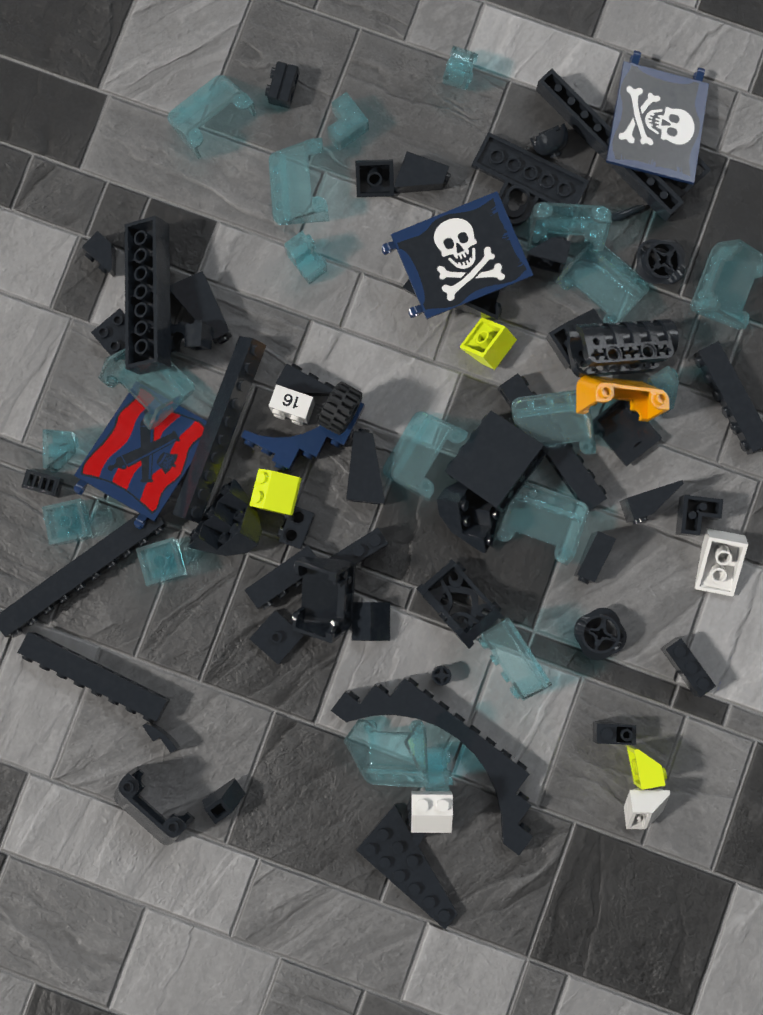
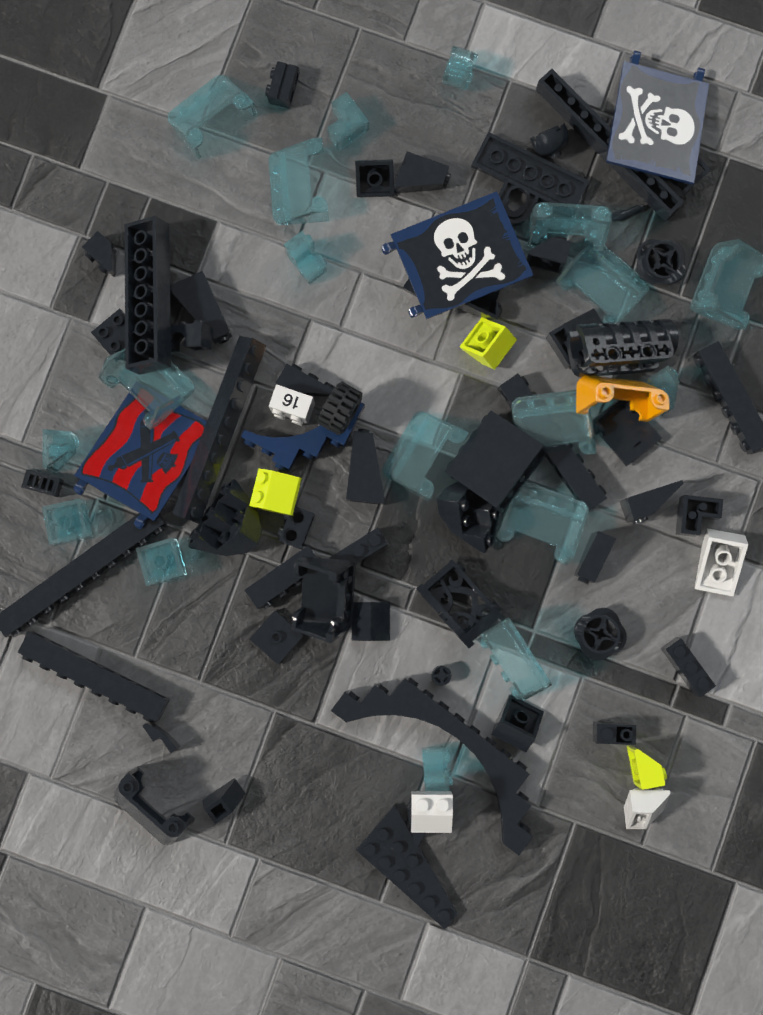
(390, 756): clear light blue windscreen -> none
(518, 723): none -> black slope

